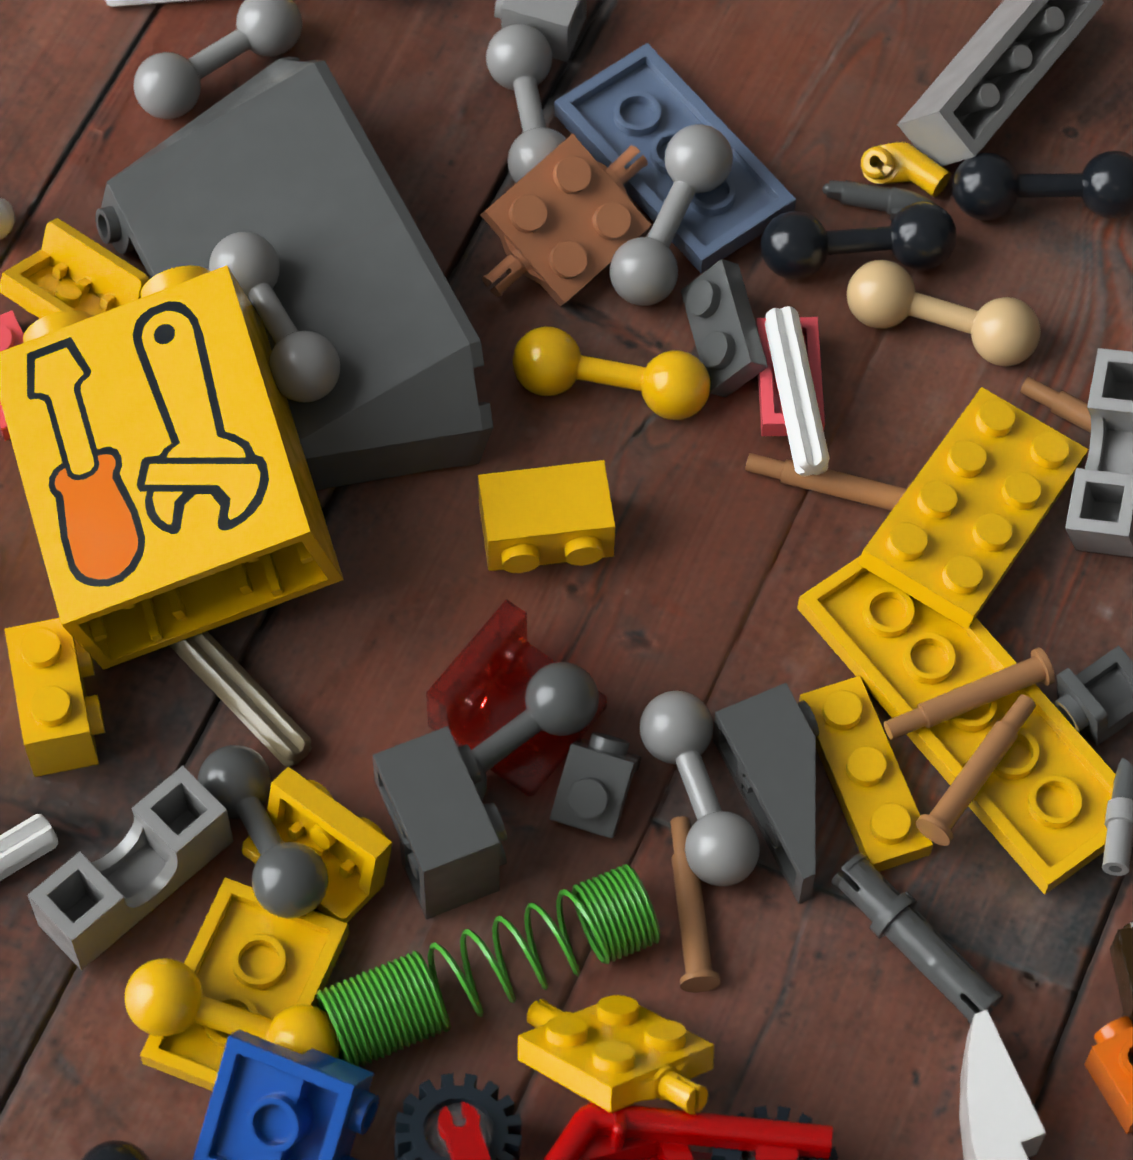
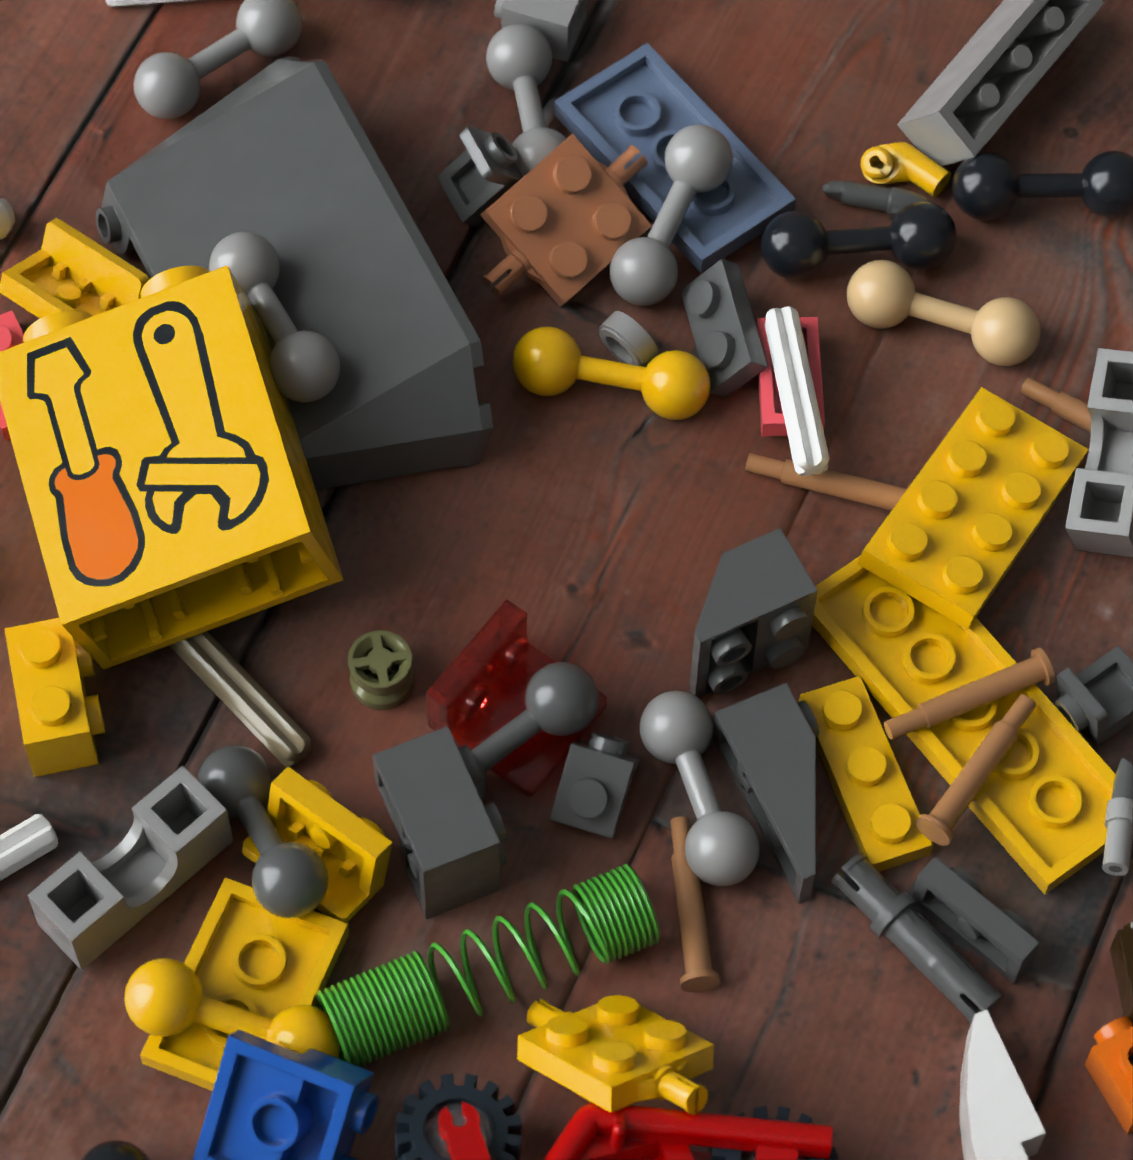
(379, 654): none -> olive wheel
(480, 173): none -> dark grey bracket
(546, 516): yellow brick -> none
(627, 340): none -> light grey tile
(752, 615): none -> dark grey slope
(993, 934): none -> dark grey plate

